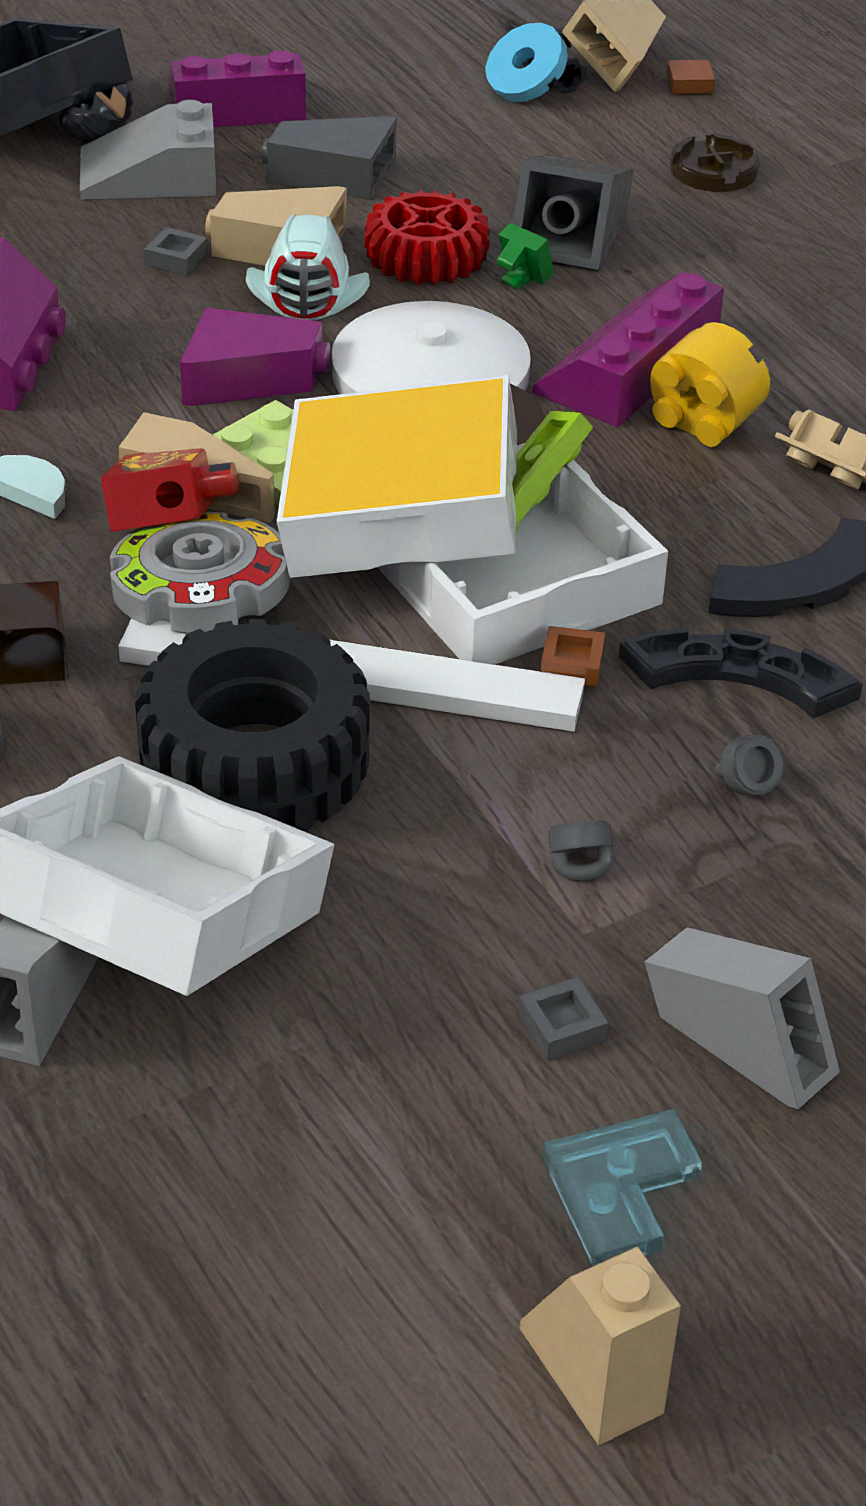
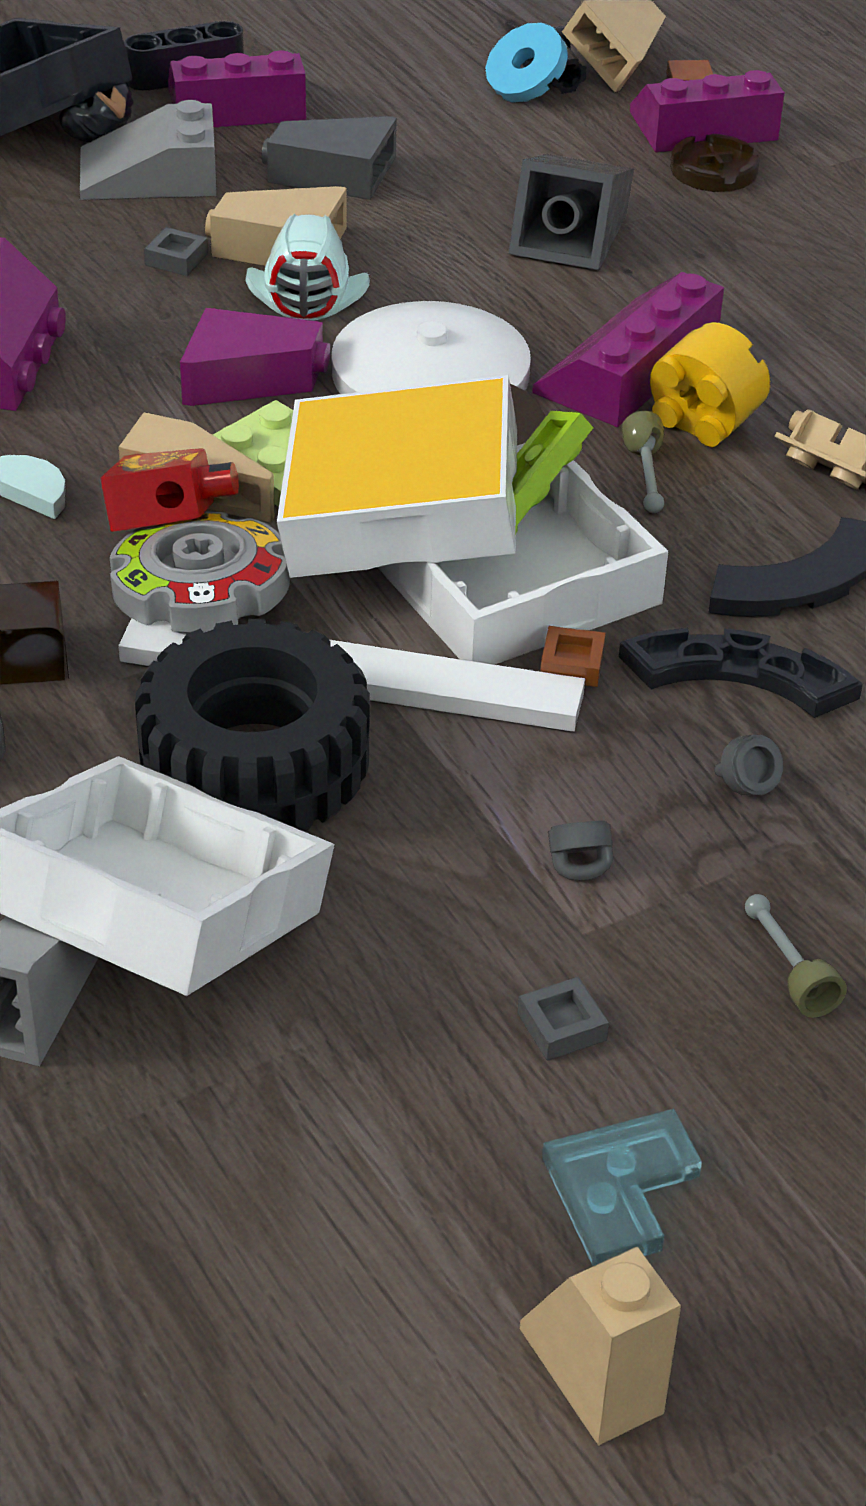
(151, 52): none -> black beam
(426, 237): red gear -> none
(524, 256): green tile -> none
(638, 440): none -> hinge
(730, 106): none -> magenta slope
(748, 1009): light grey slope -> none
(812, 985): none -> olive hinge

